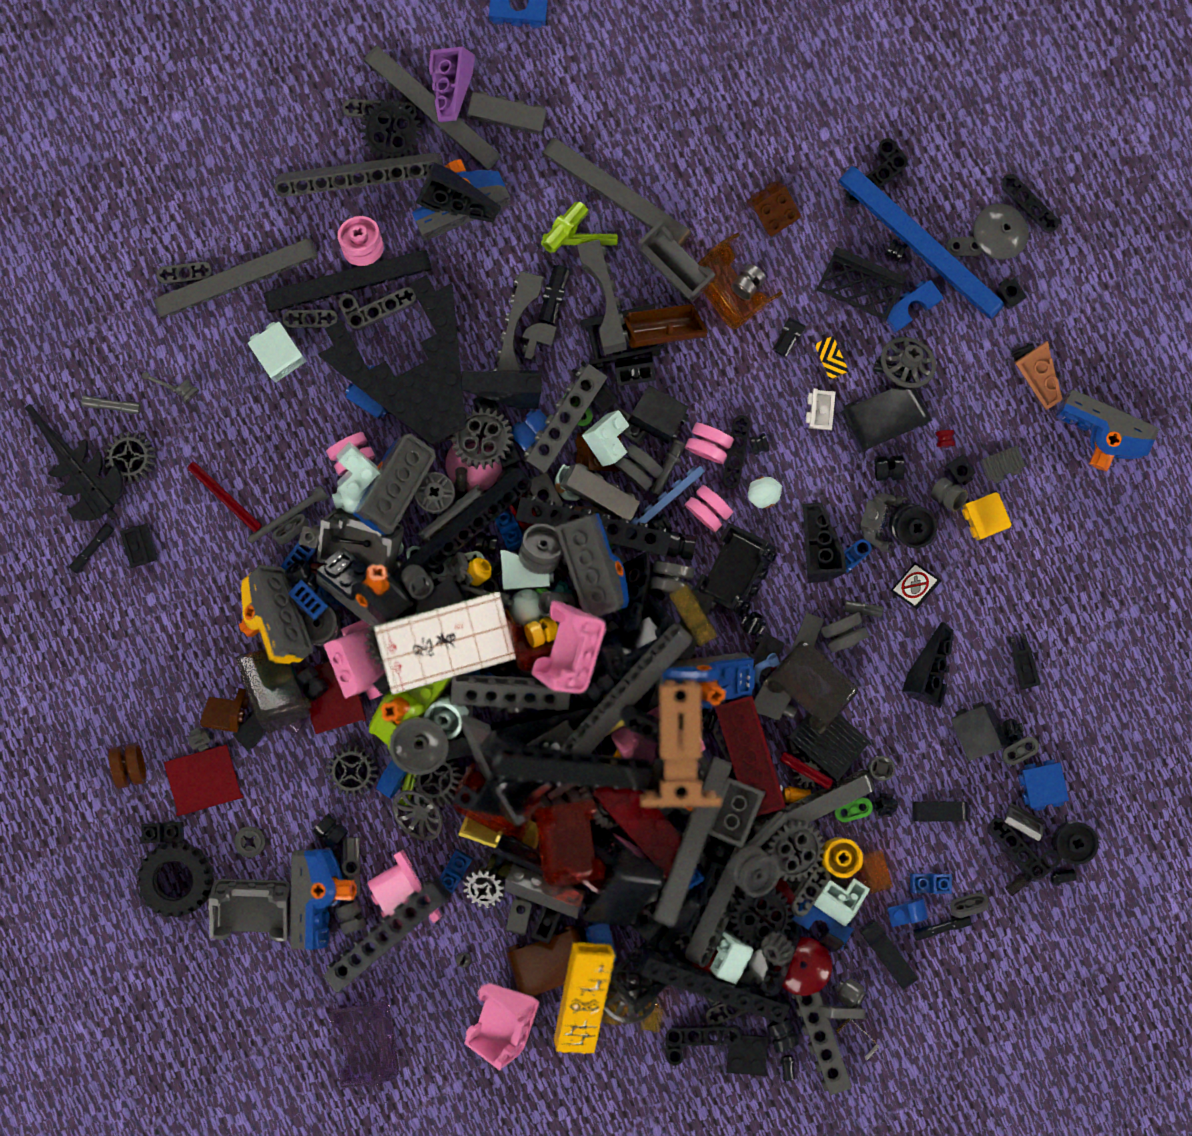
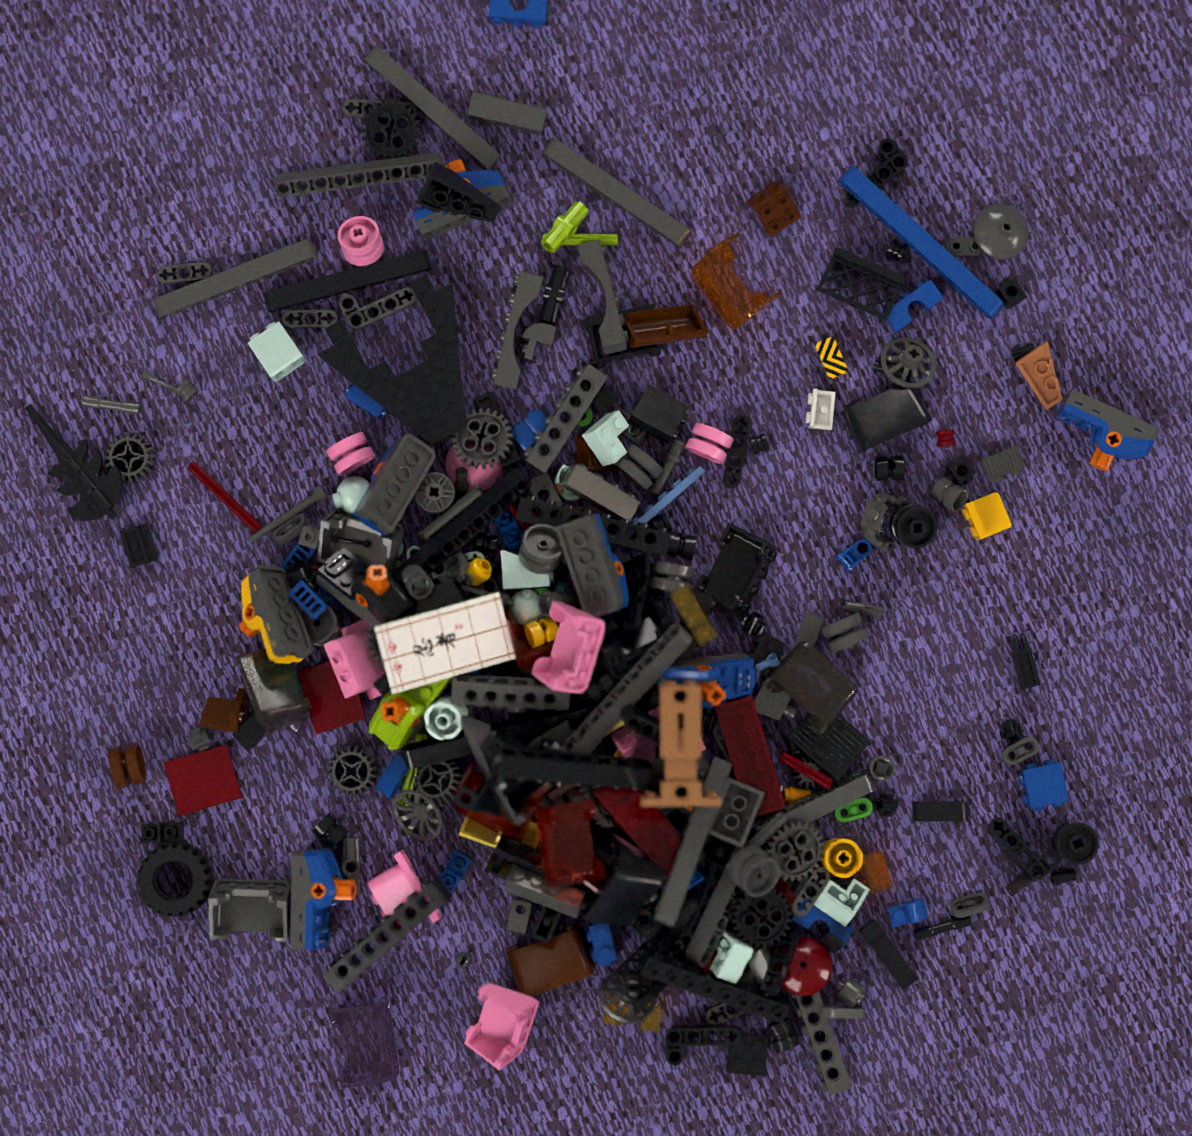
(100, 537): black piece -> none
(240, 841): dark grey gear -> none
(311, 683): black wheel -> none
(350, 917): dark grey wheel -> none
(360, 471): light aqua brick -> none
(418, 758): dark grey dish -> none
(451, 76): medium lavender wedge -> none
(490, 894): dark grey gear -> none
(510, 387): black wedge -> none
(583, 997): yellow brick -> none
(635, 371): black brick -> none
(675, 263): dark grey windscreen -> none
(710, 507): bright pink wheel -> none
(748, 282): flat silver wheel -> none
(764, 492): light aqua hair -> none
(777, 948): dark grey gear -> none
(788, 1067): black pin -> none
(790, 333): black piece -> none
(823, 551): black wedge -> none
(872, 1050): sticker -> none
(915, 585): piece -> none
(926, 676): black wedge -> none
(930, 883): blue slope -> none
(979, 730): black brick -> none
(1024, 821): dark grey plate -> none
(1032, 201): black beam -> none

